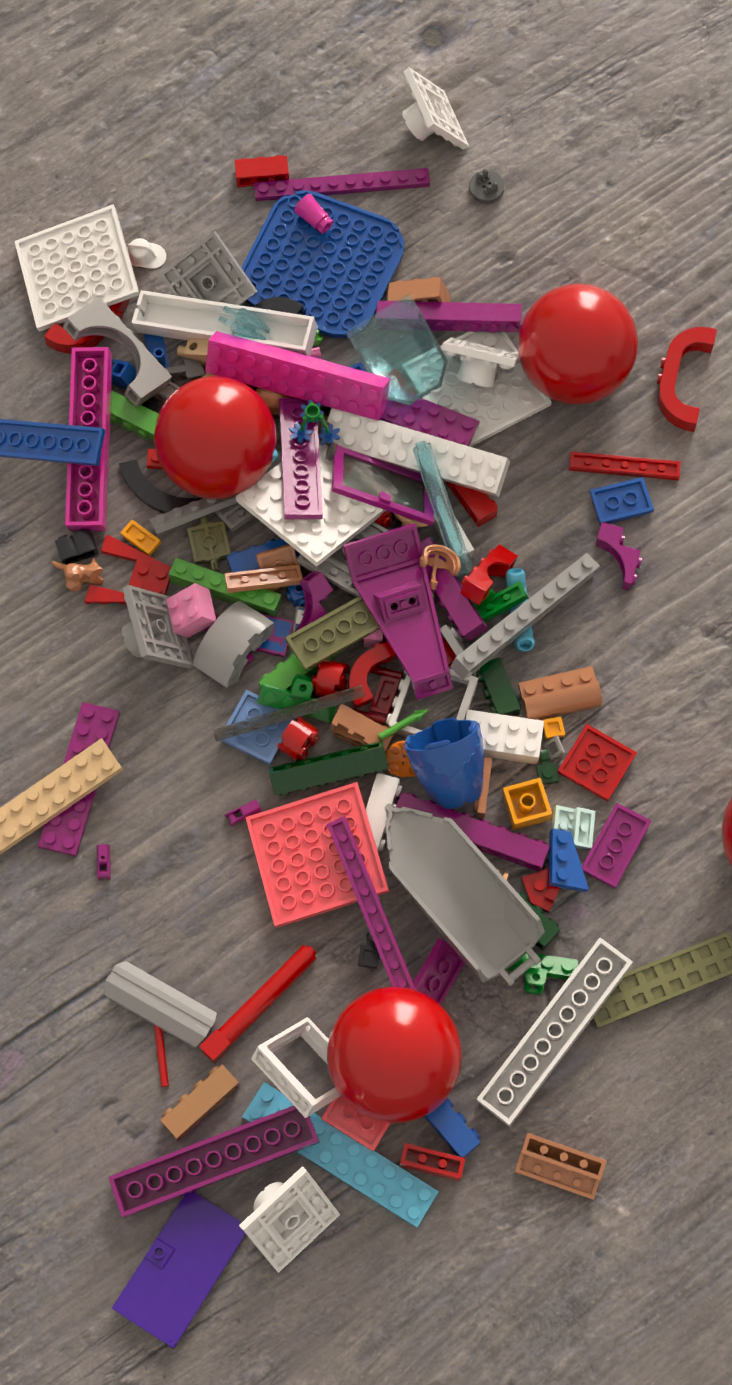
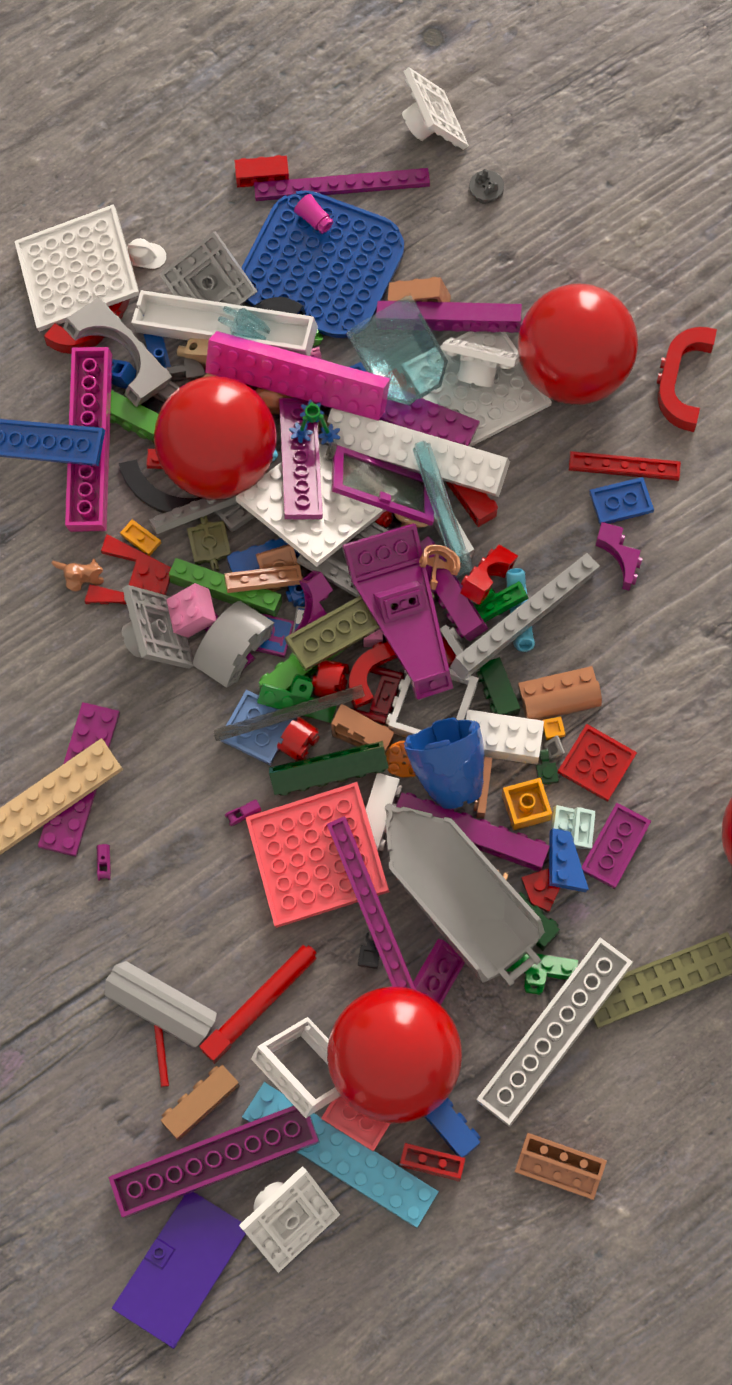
(76, 547): black brick -> none
(416, 716): bright green piece -> none

